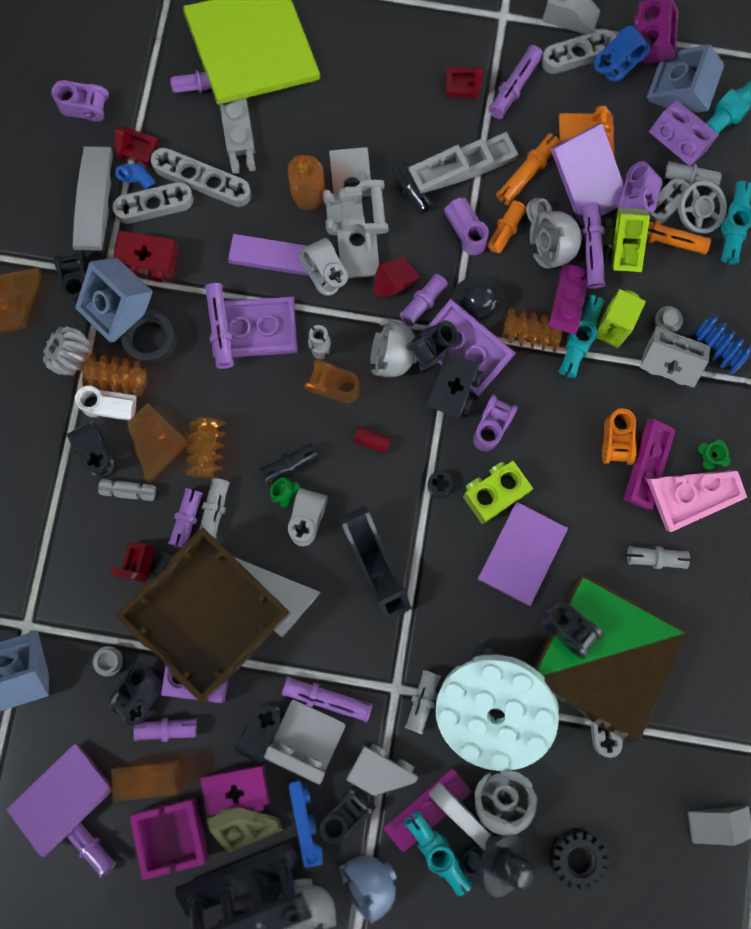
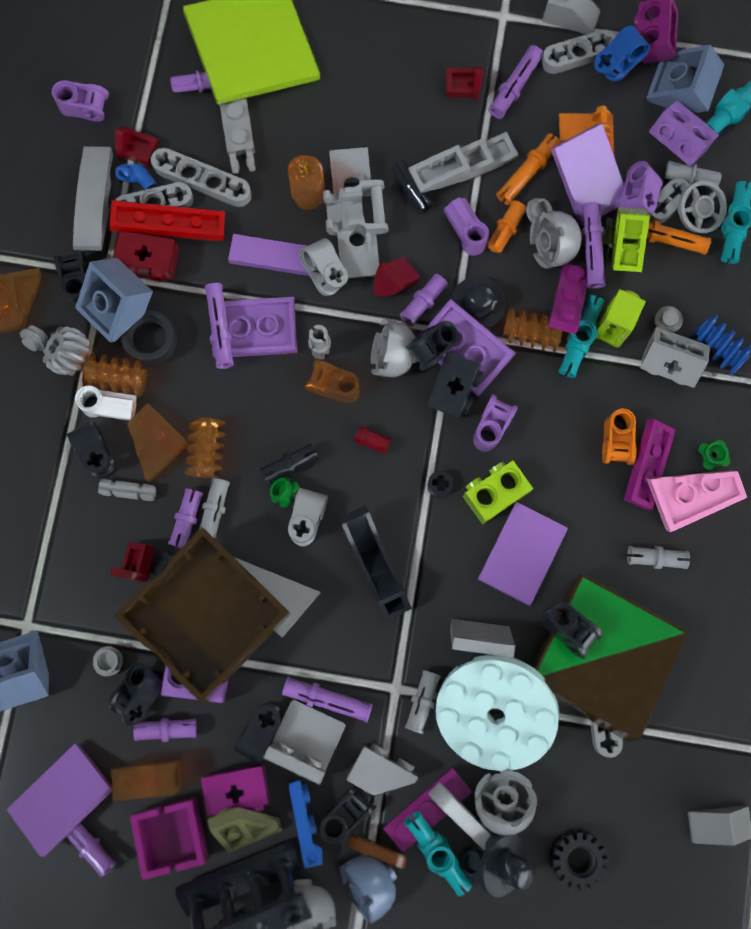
(34, 338): none -> light grey plate
(167, 220): none -> red plate
(378, 851): none -> reddish brown tile
(481, 638): none -> light grey tile

